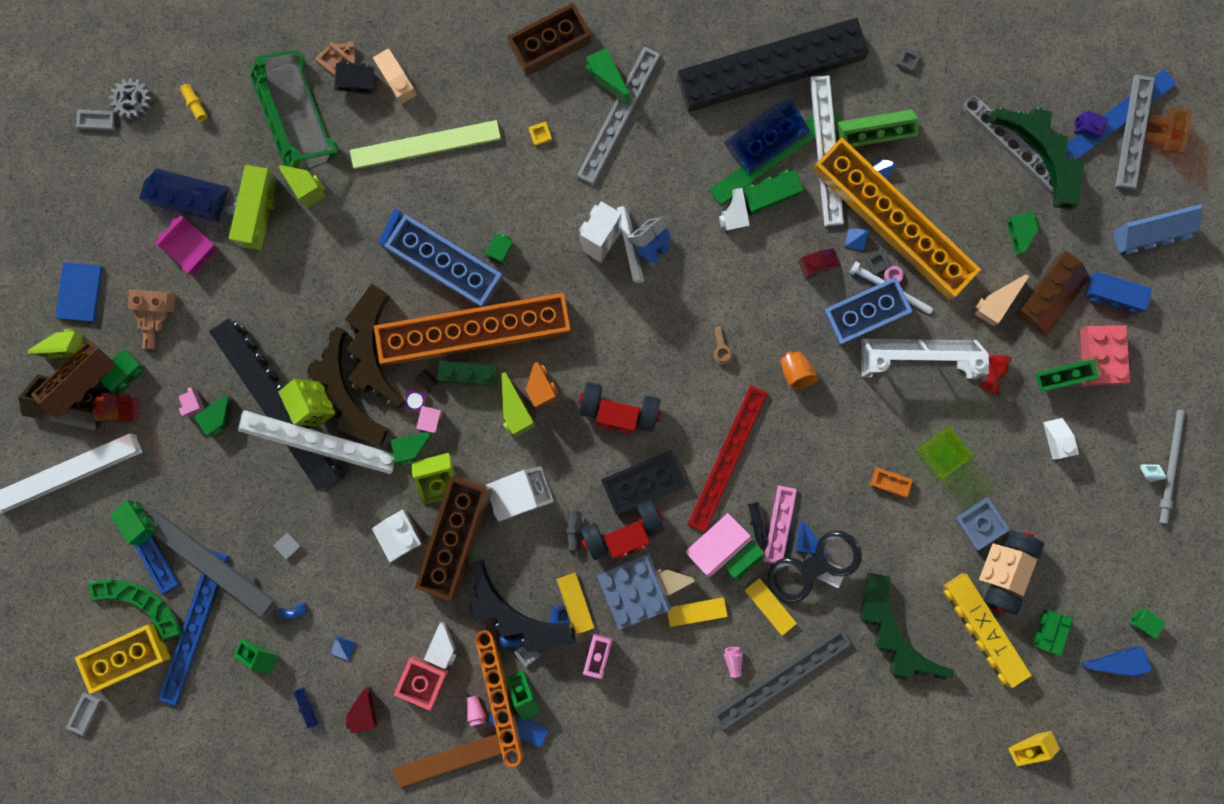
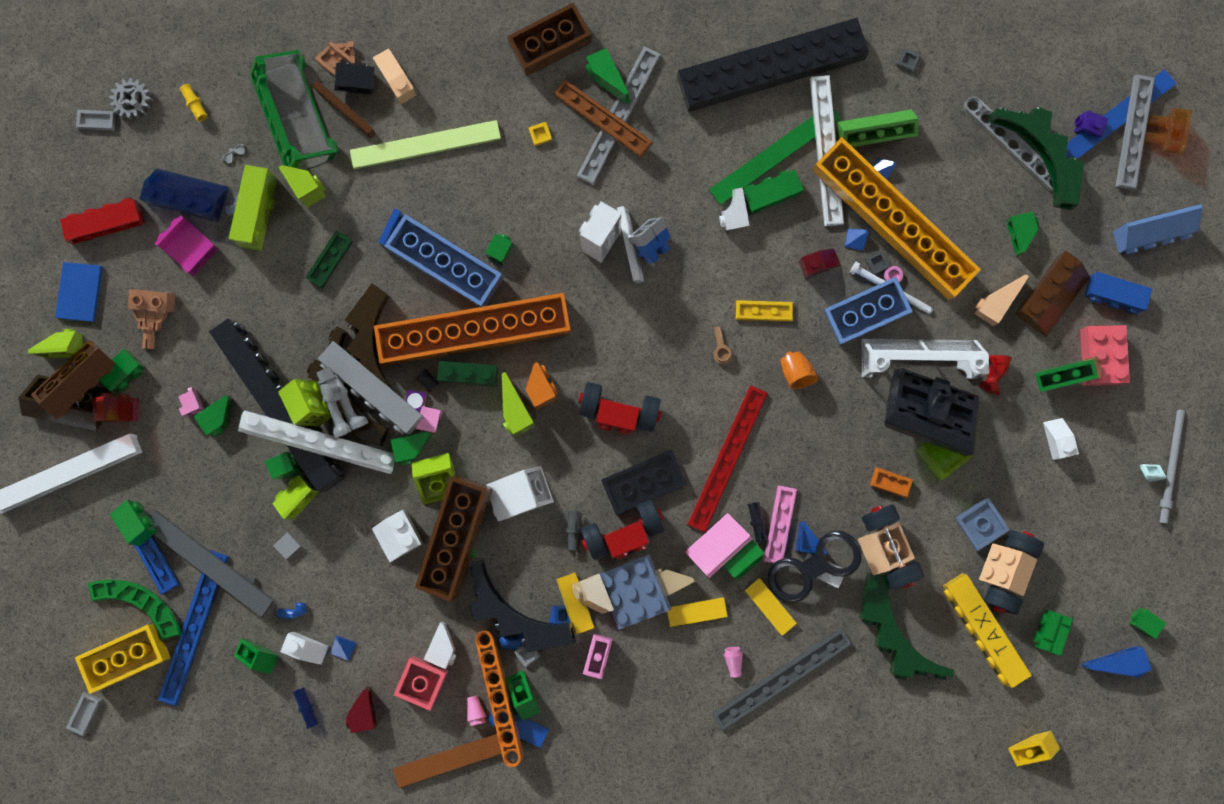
(102, 221): none -> red brick
(229, 156): none -> light grey piece
(283, 466): none -> green brick
(295, 497): none -> lime slope
(304, 648): none -> white slope
(329, 259): none -> dark green plate
(333, 391): none -> light grey piece
(344, 109): none -> reddish brown tile
(371, 388): none -> light grey brick
(593, 594): none -> tan slope
(603, 118): none -> dark orange tile
(764, 311): none -> yellow tile
(767, 136): clear blue slope -> none
(889, 548): none -> brick
(932, 411): none -> black piece

